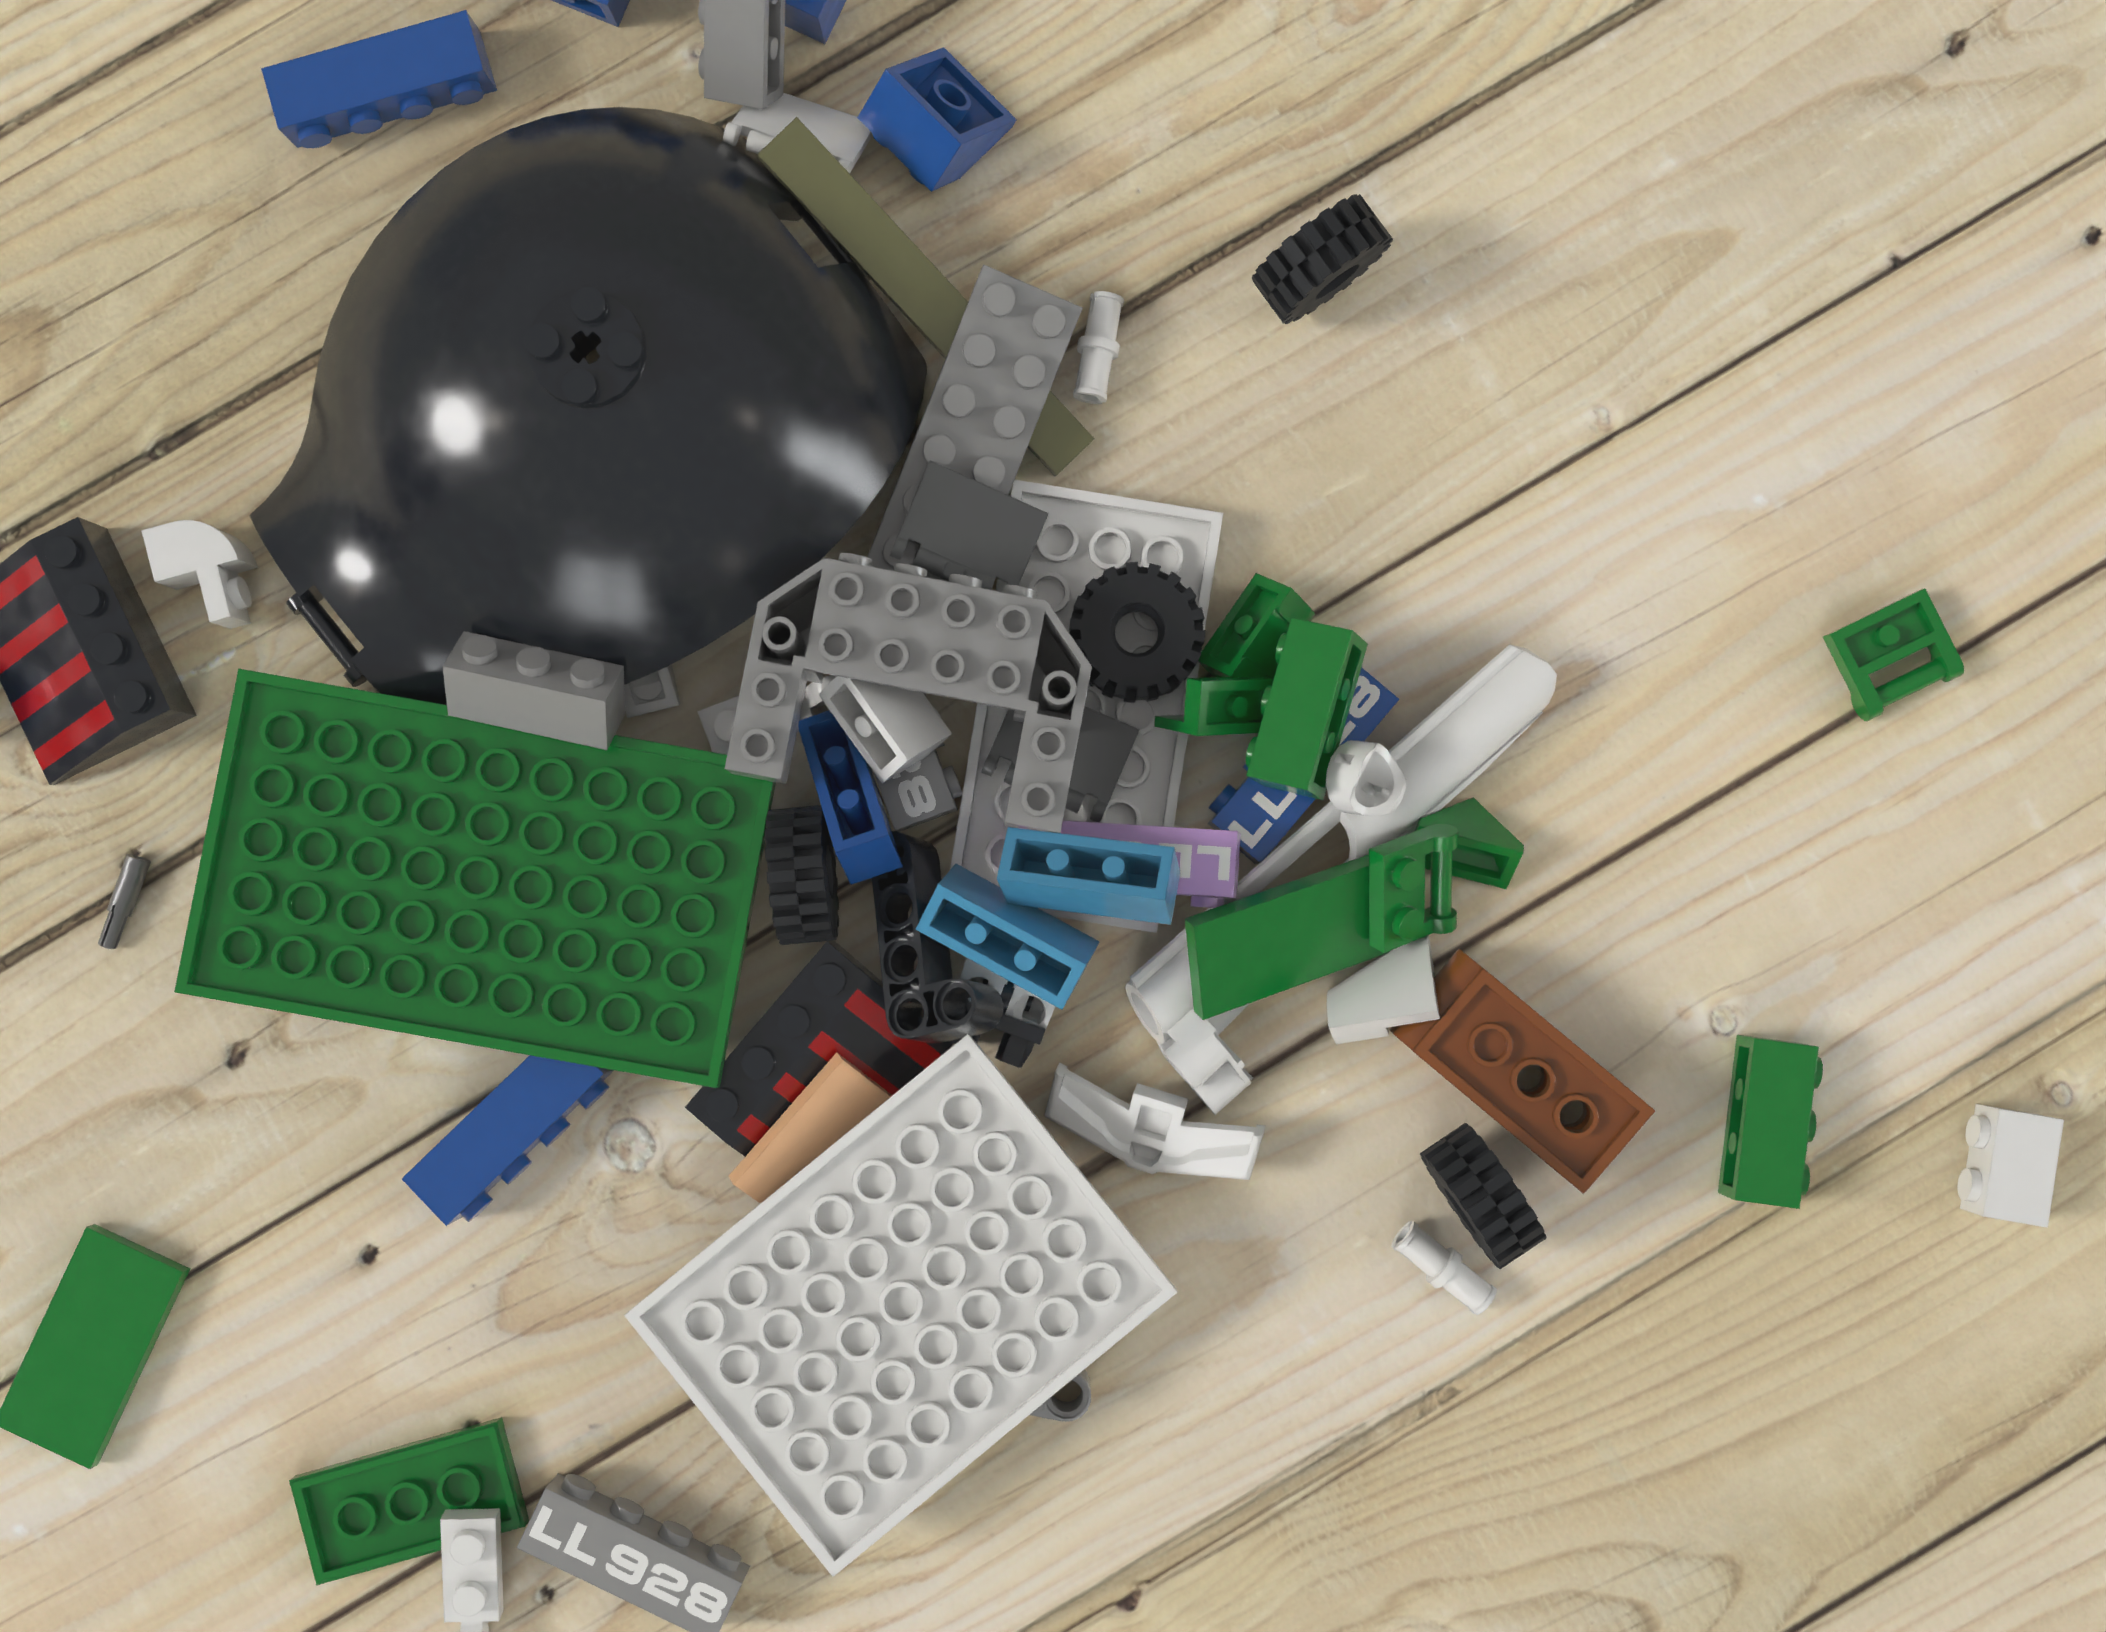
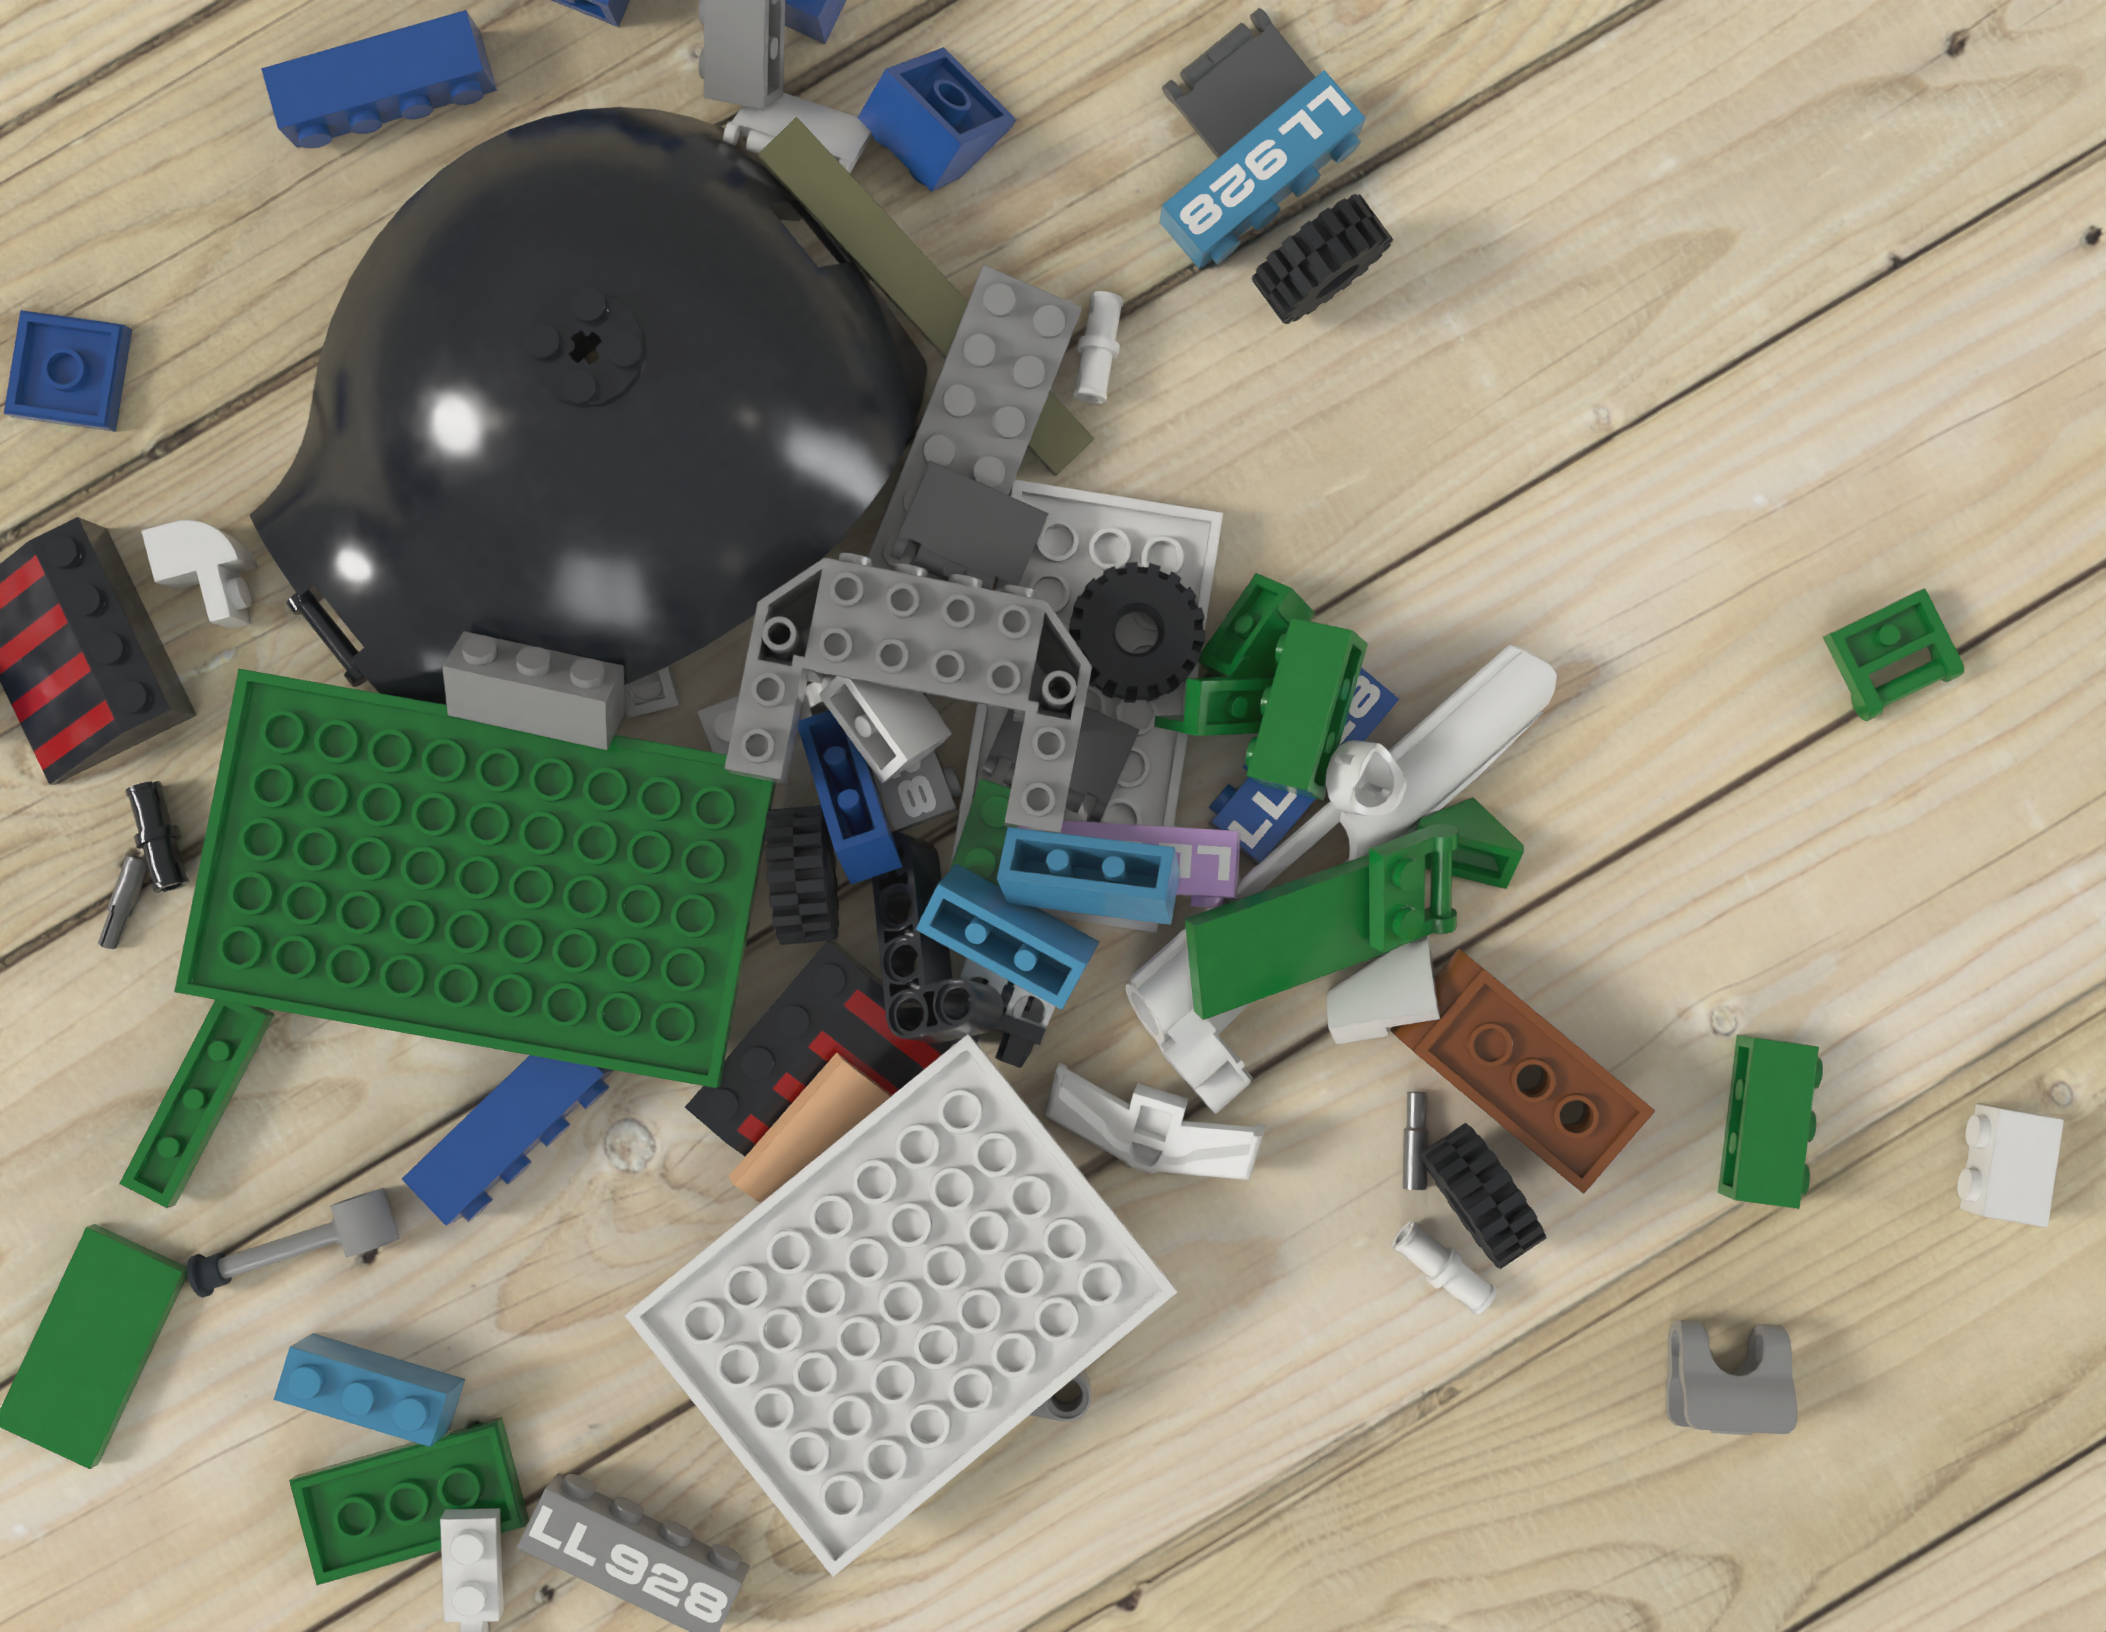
(68, 371): none -> blue tile
(157, 836): none -> black pin
(196, 1101): none -> green plate
(357, 1225): none -> light grey piece
(369, 1389): none -> dark azure brick
(984, 831): none -> green plate
(1238, 83): none -> dark grey piece
(1263, 170): none -> dark azure brick
(1415, 1142): none -> flat silver pin
(1745, 1402): none -> light grey piece

